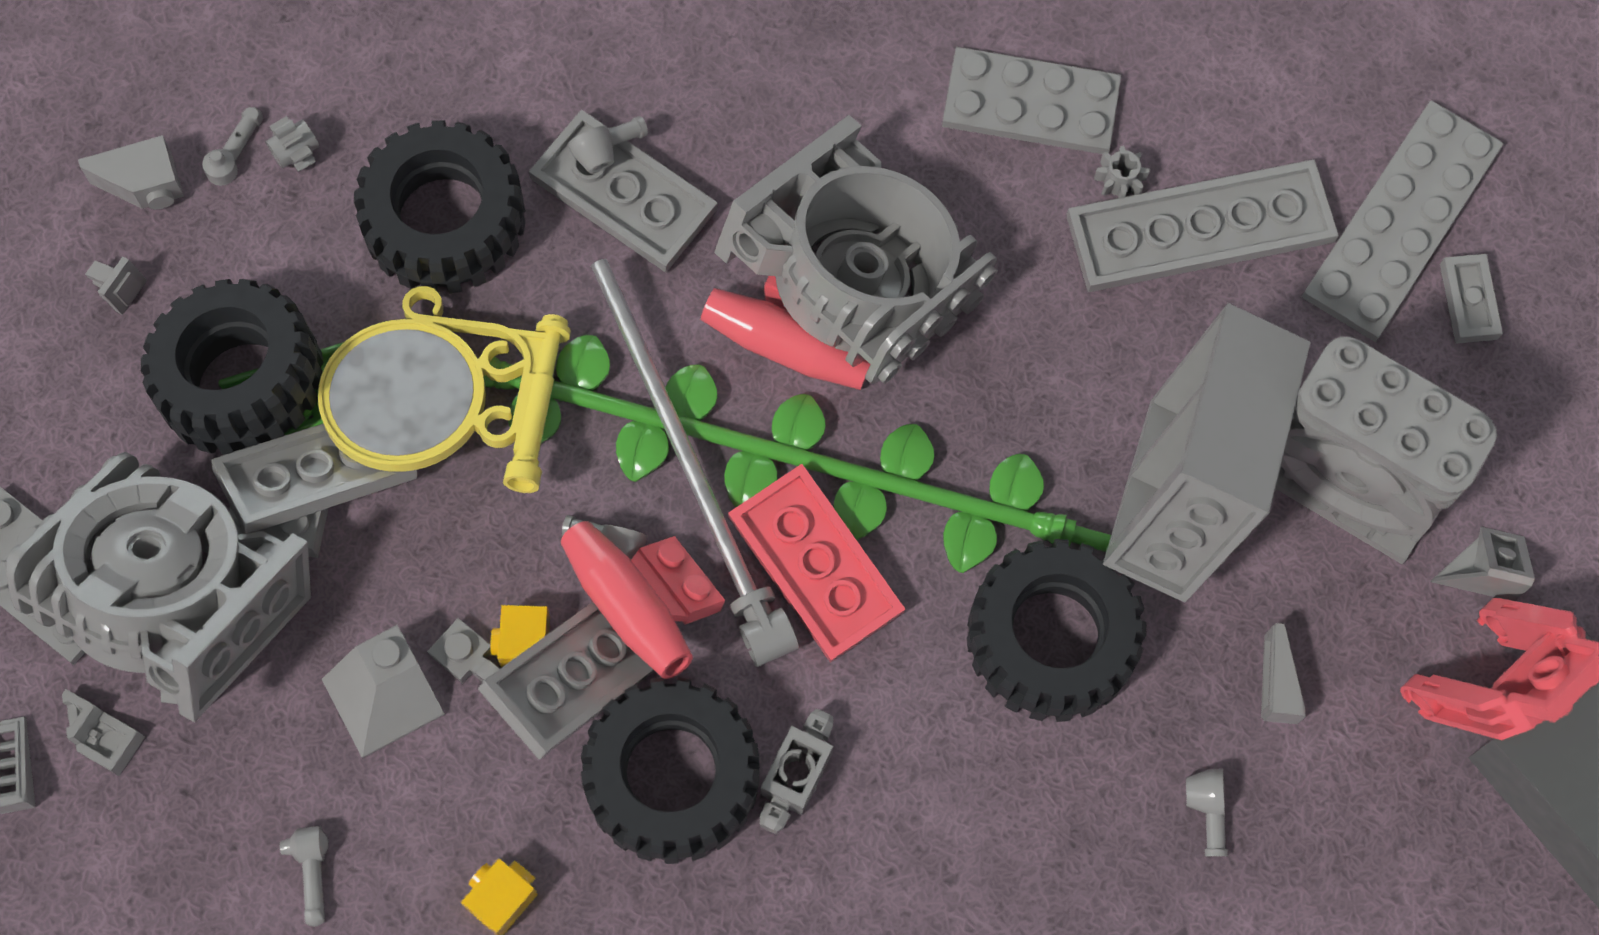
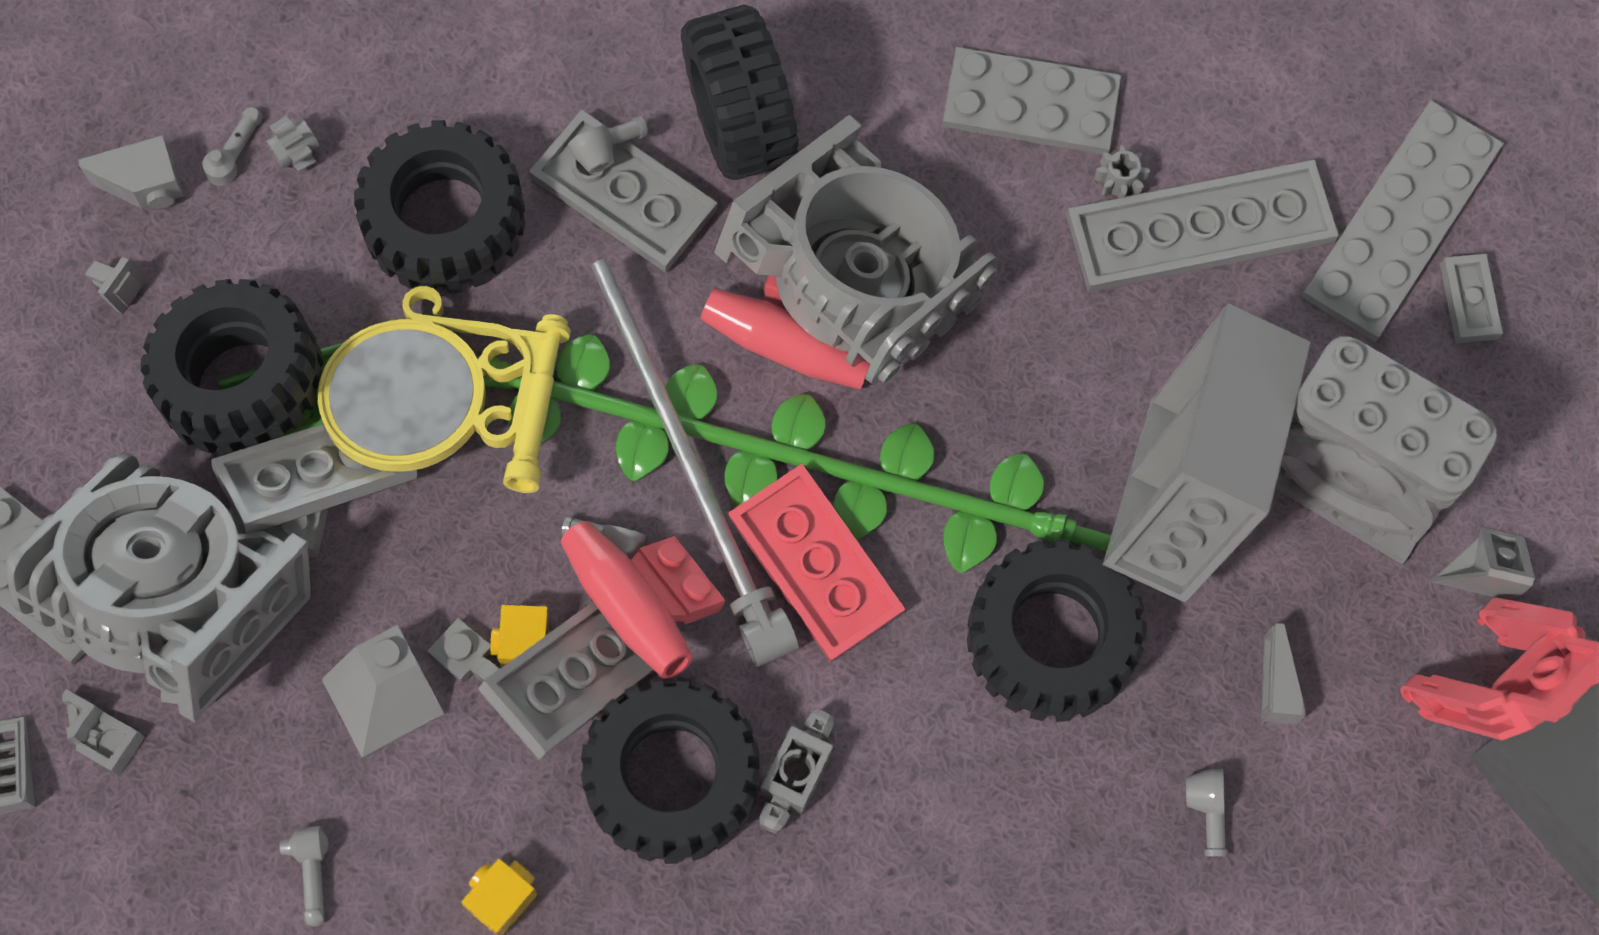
(739, 91): none -> black tyre

